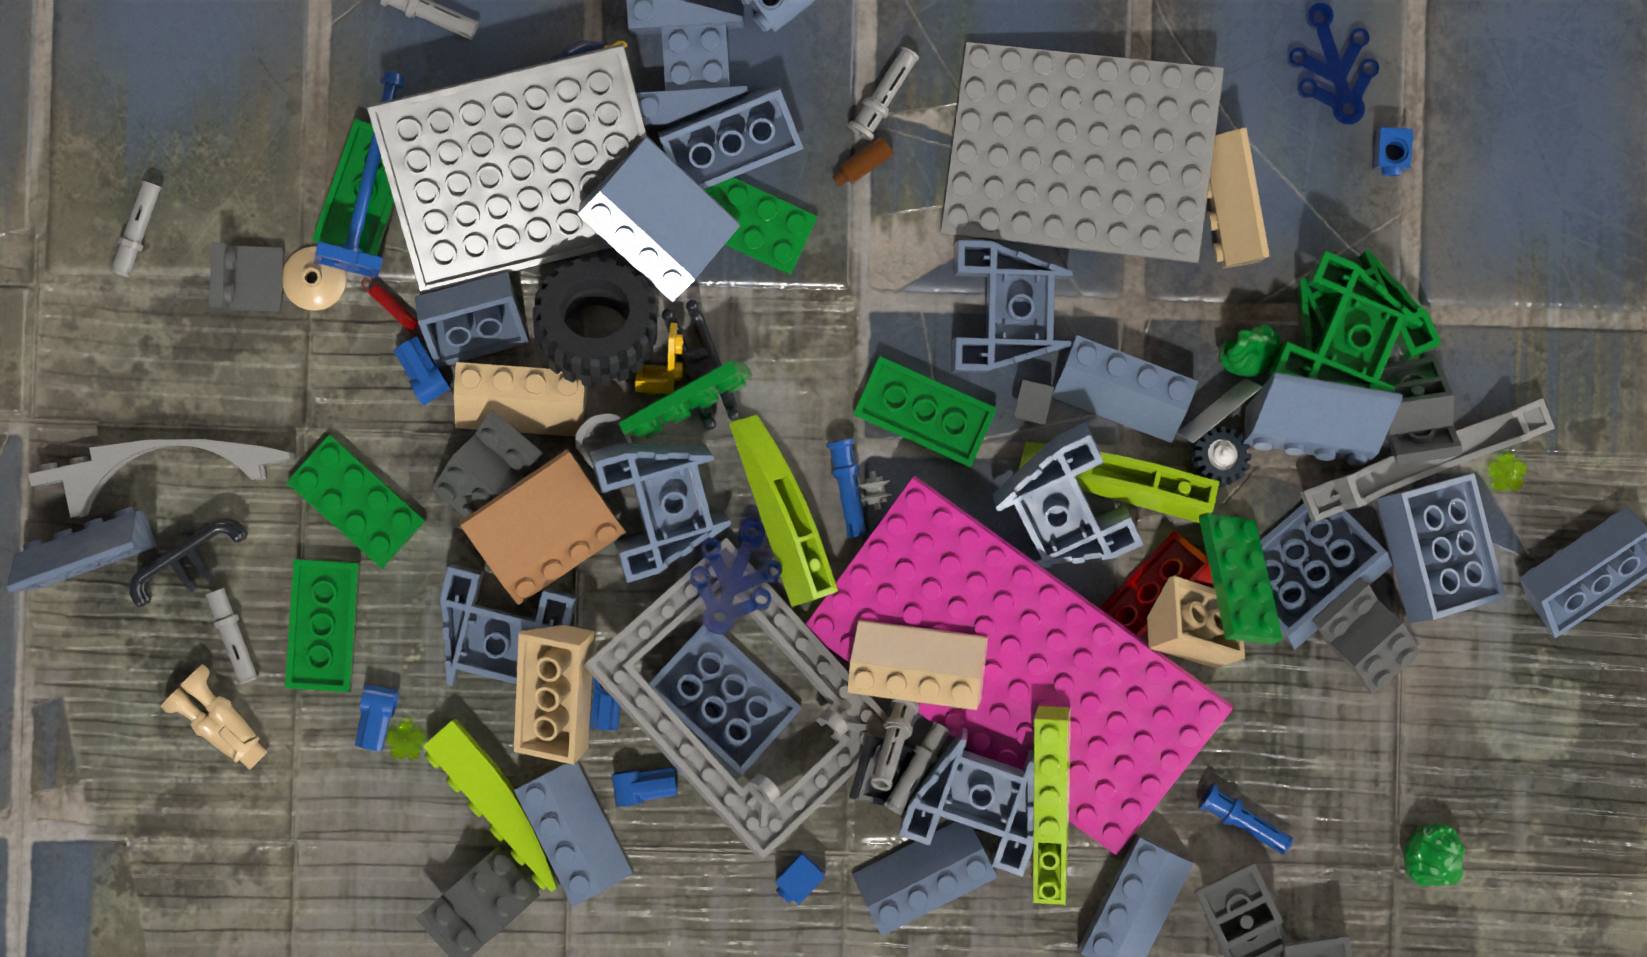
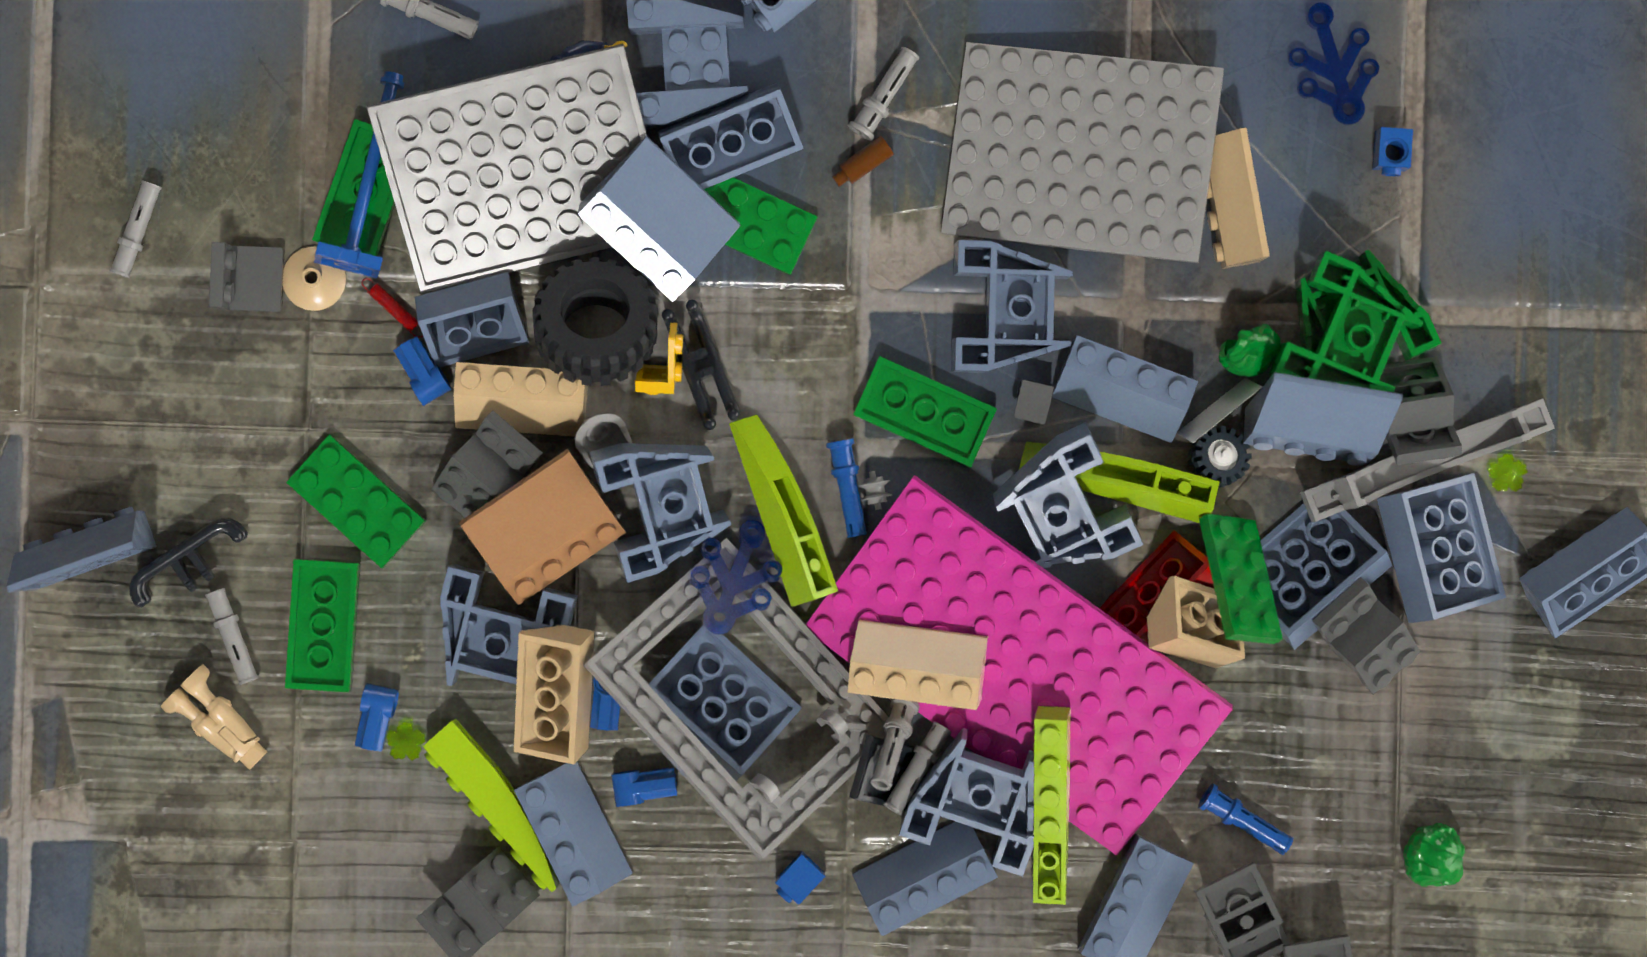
(86, 478): light grey slope -> none
(677, 405): green plate -> none

